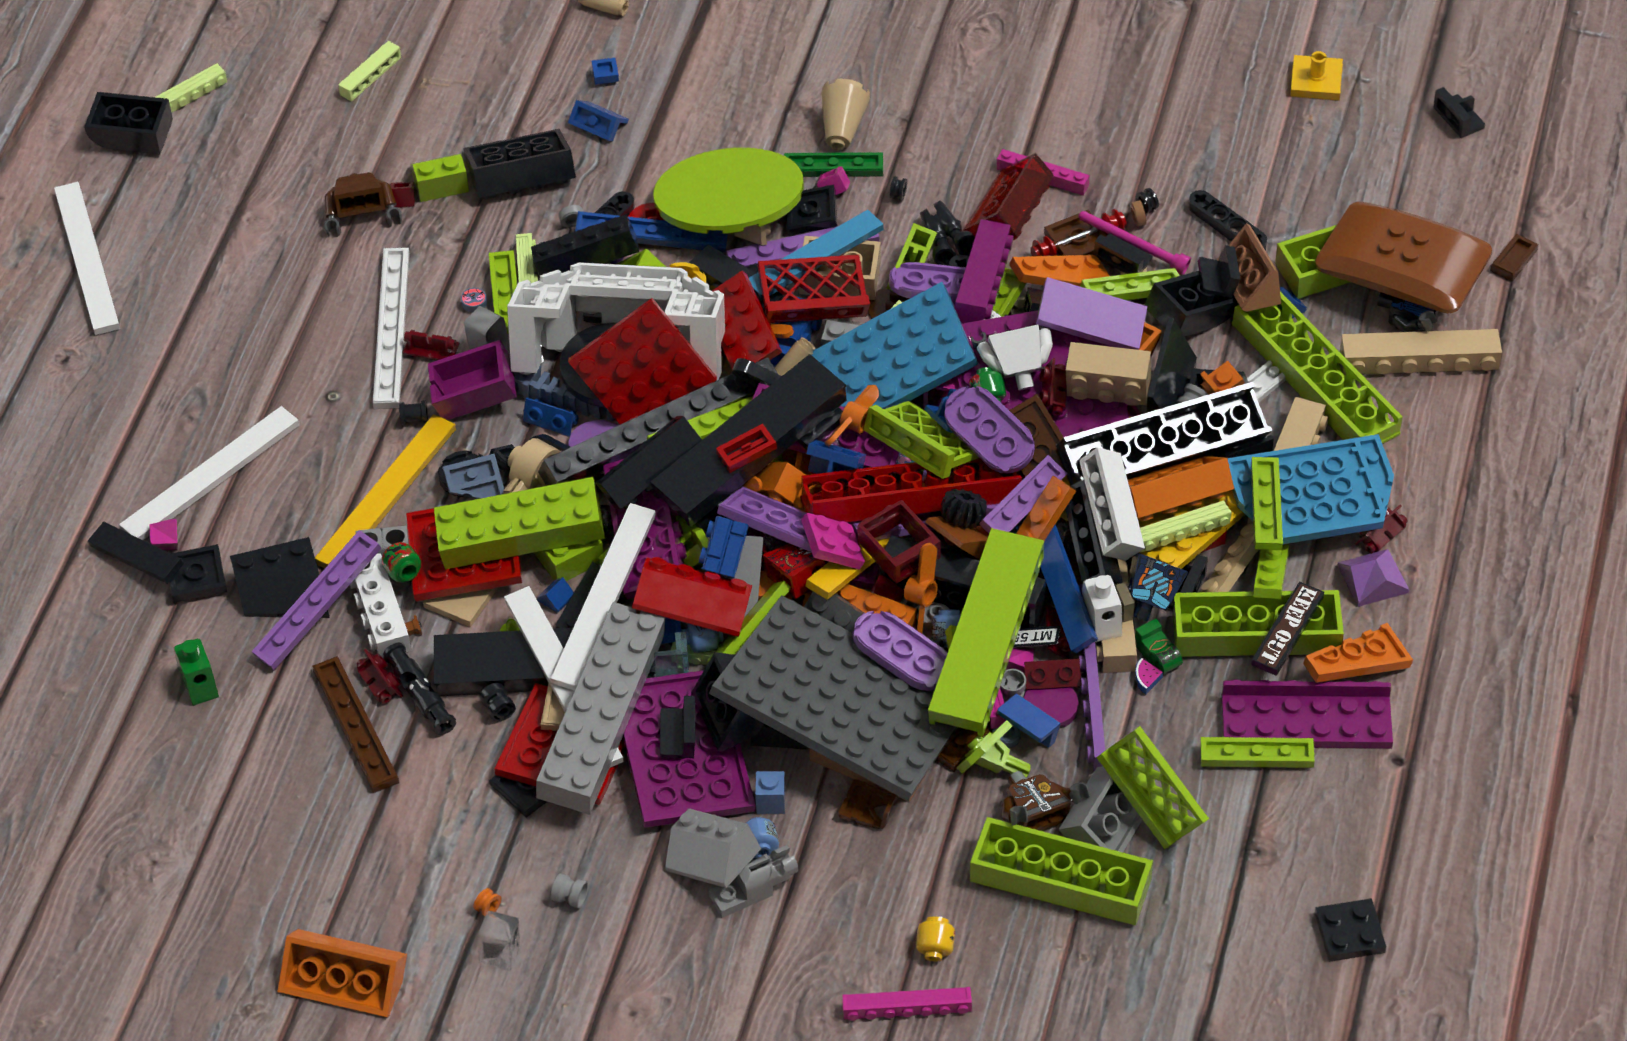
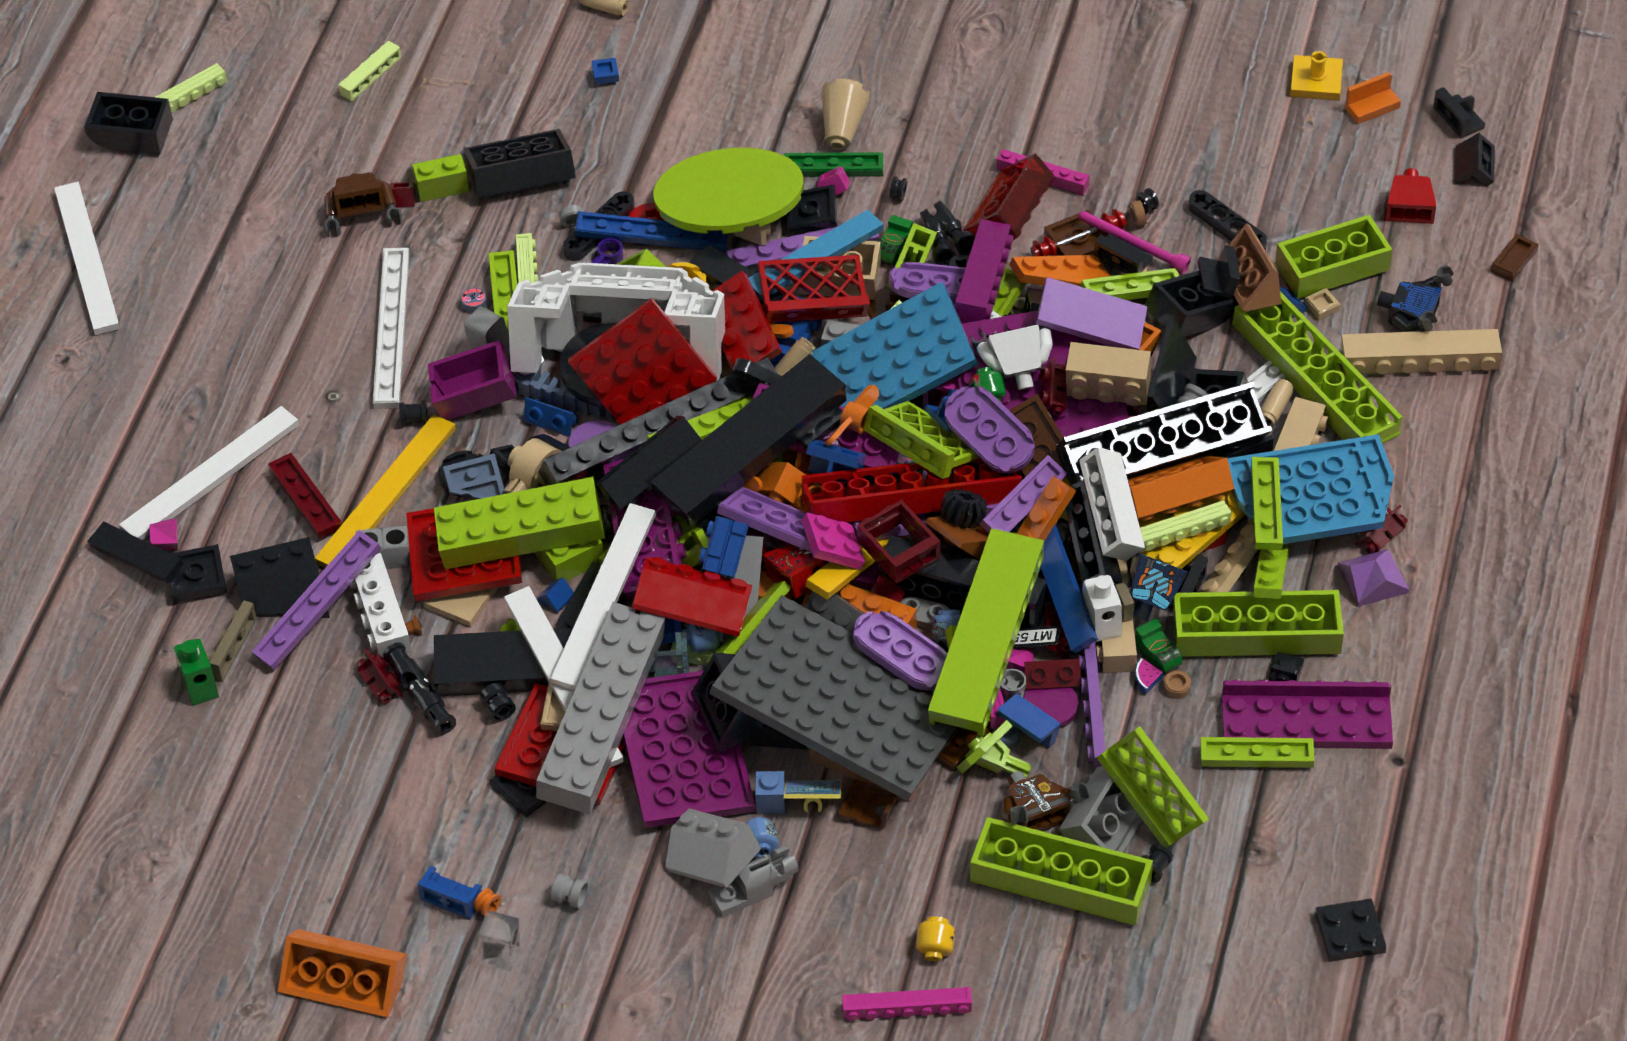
(232, 640): none -> dark tan plate
(305, 495): none -> dark red plate
(355, 724): reddish brown tile -> none
(401, 562): green head -> none
(427, 347): dark red hinge -> none
(448, 893): none -> blue hinge
(592, 244): black brick -> none
(596, 119): blue panel -> none
(678, 730): black panel -> none
(748, 451): red tile -> none
(813, 790): none -> piece
(894, 239): none -> green leg
(922, 587): orange piece -> none
(1161, 857): none -> black bush
(1177, 684): none -> medium nougat tile
(1221, 379): orange bracket -> none
(1276, 401): none -> tan piece
(1286, 667): none -> black bracket
(1287, 628): tile -> none
(1322, 303): none -> tan tile
(1368, 654): orange wing -> none
(1371, 98): none -> orange panel
(1404, 256): dark orange wedge -> none
(1411, 199): none -> red torso
(1476, 159): none -> black panel

